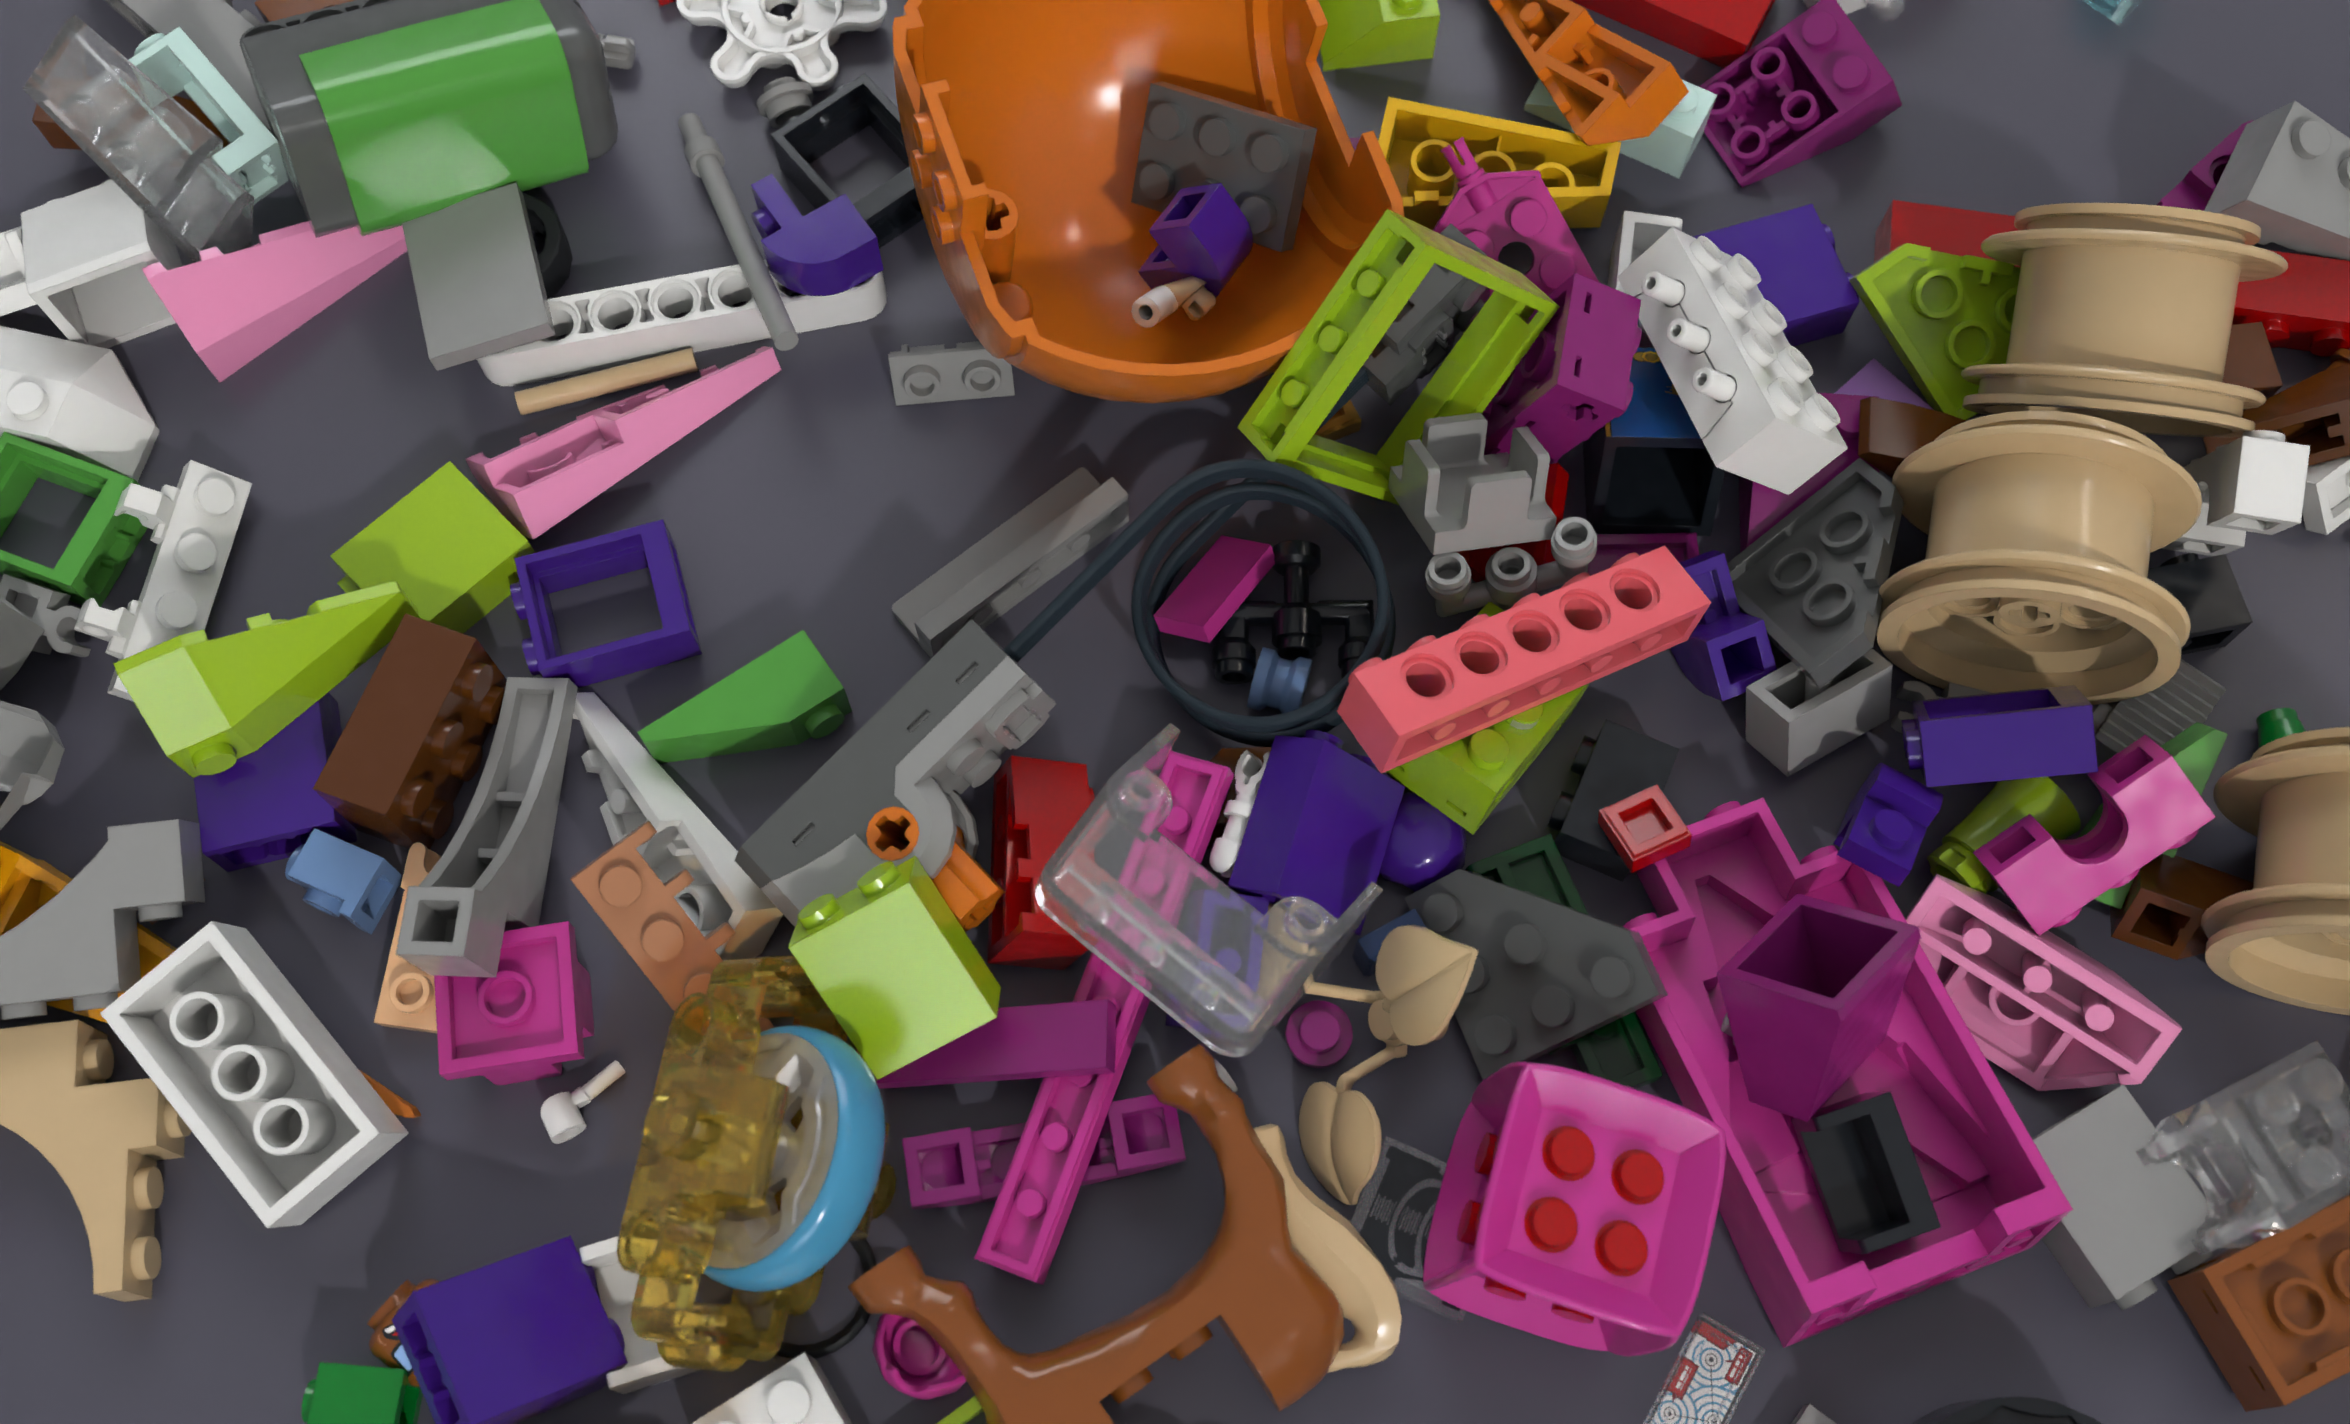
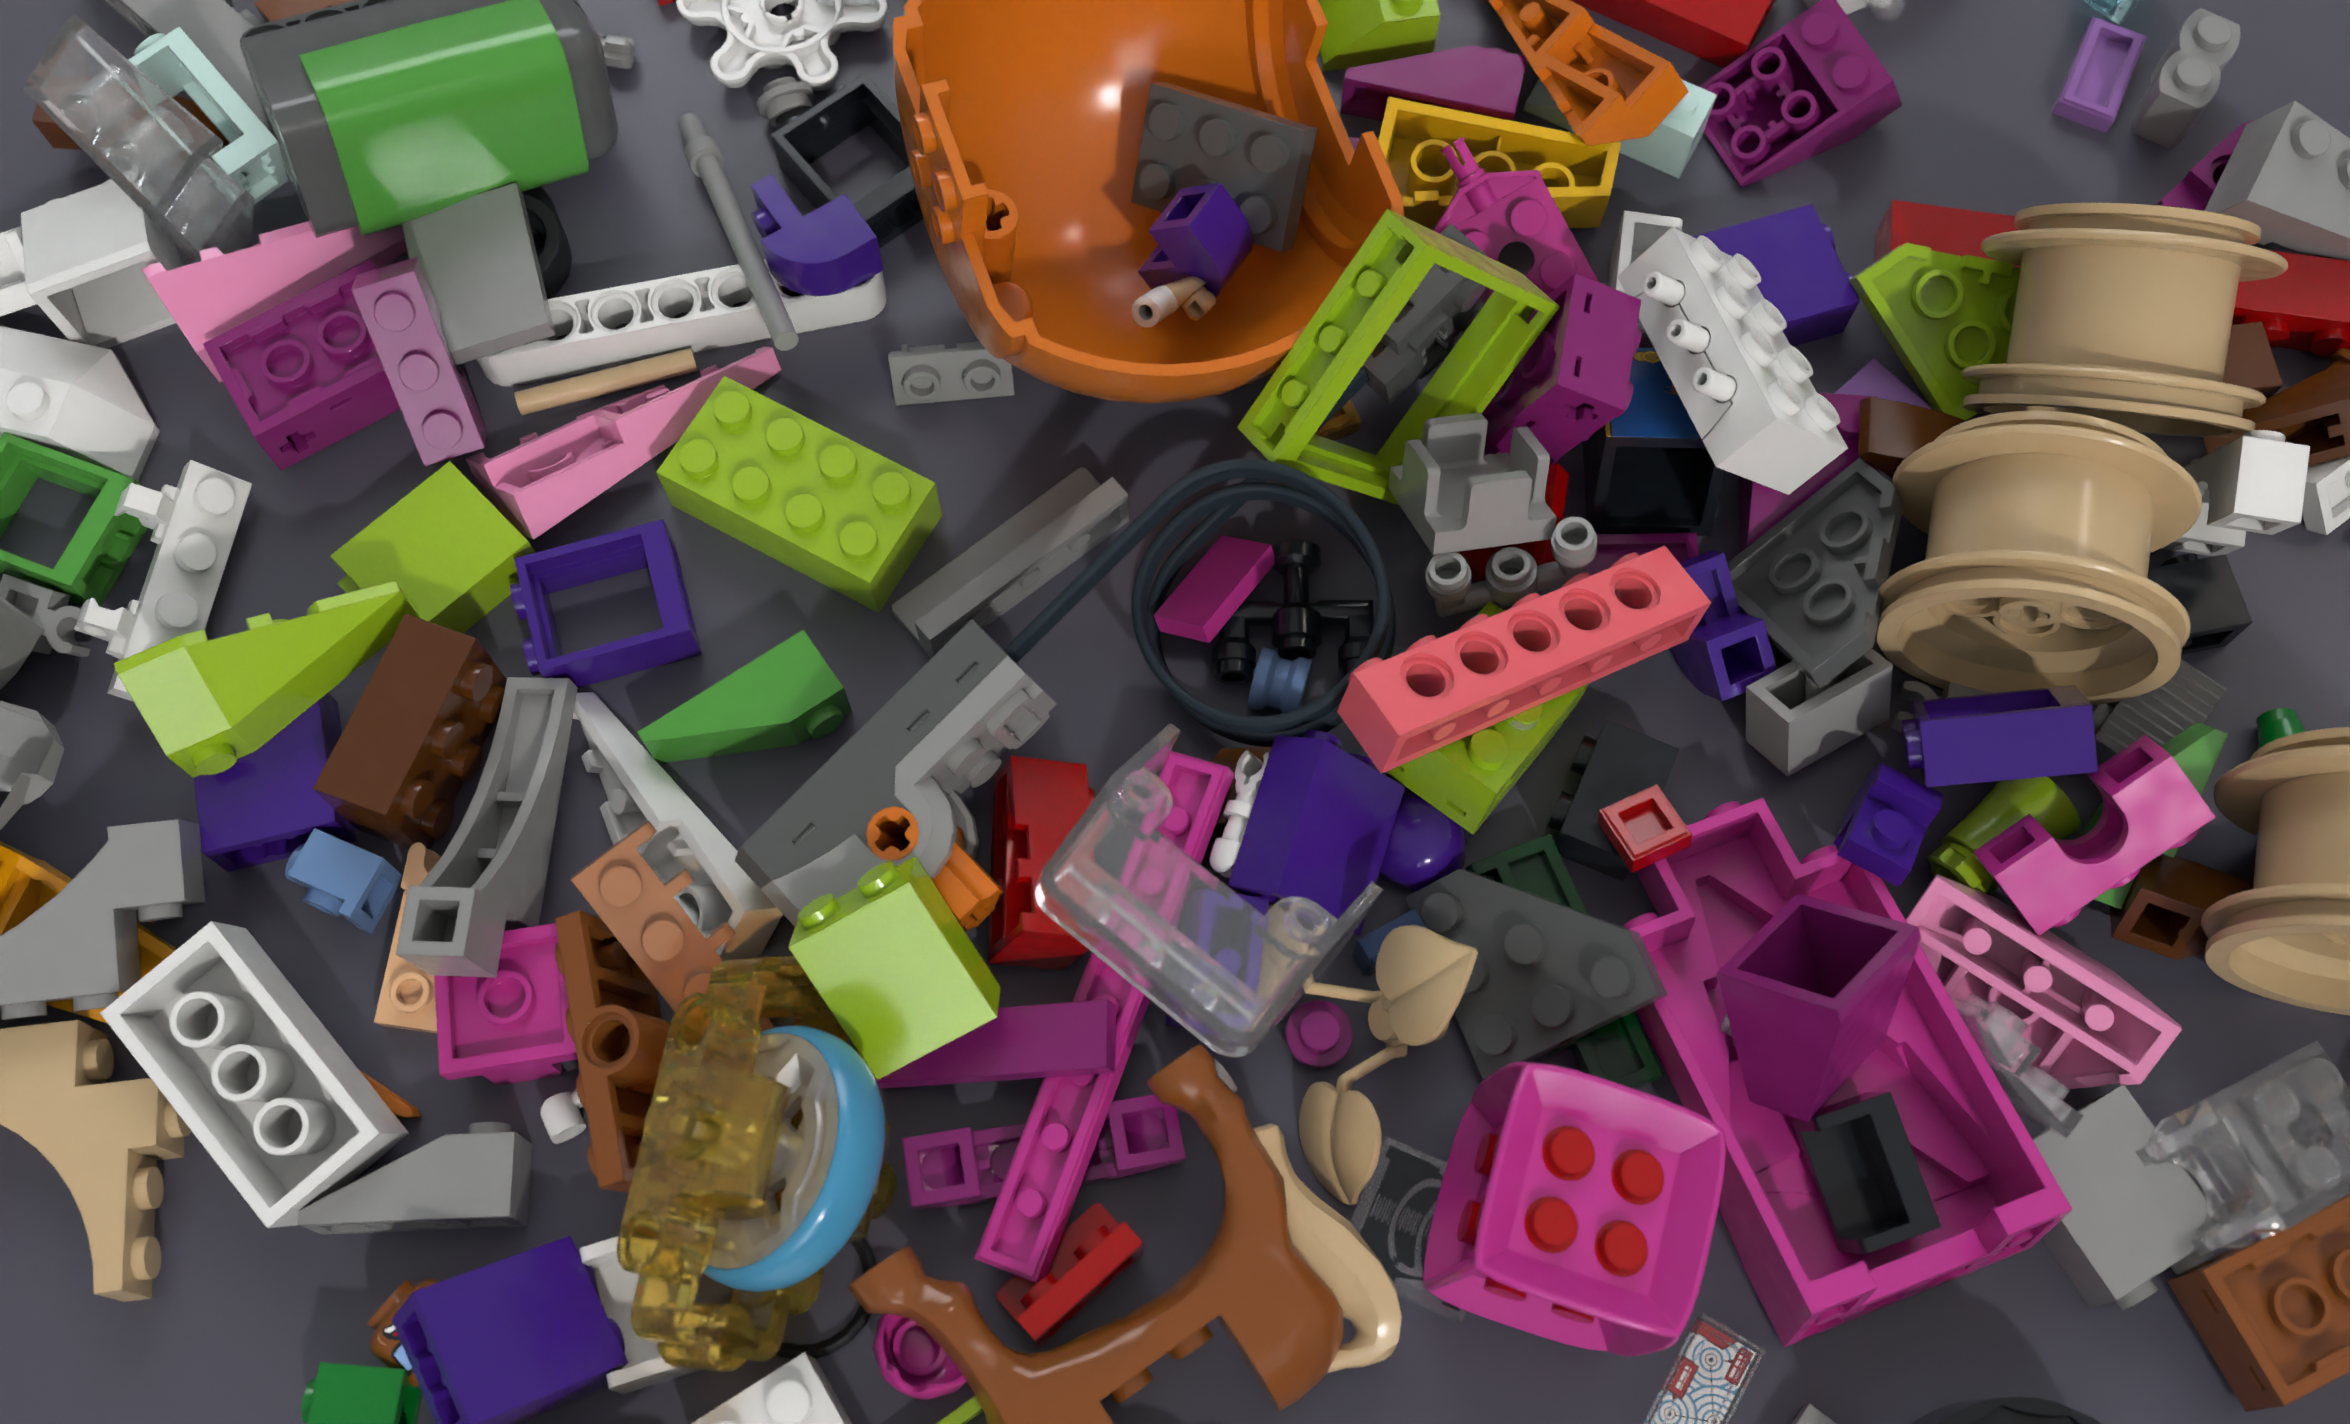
(305, 371): none -> magenta piece
(417, 361): none -> arch
(441, 1186): none -> light grey slope
(617, 1042): none -> dark orange plate
(801, 493): none -> lime brick
(1084, 1265): none -> red bracket
(1455, 78): none -> magenta slope
(2010, 1055): none -> clear slope
(2099, 74): none -> medium lavender tile
(2186, 78): none -> light grey brick

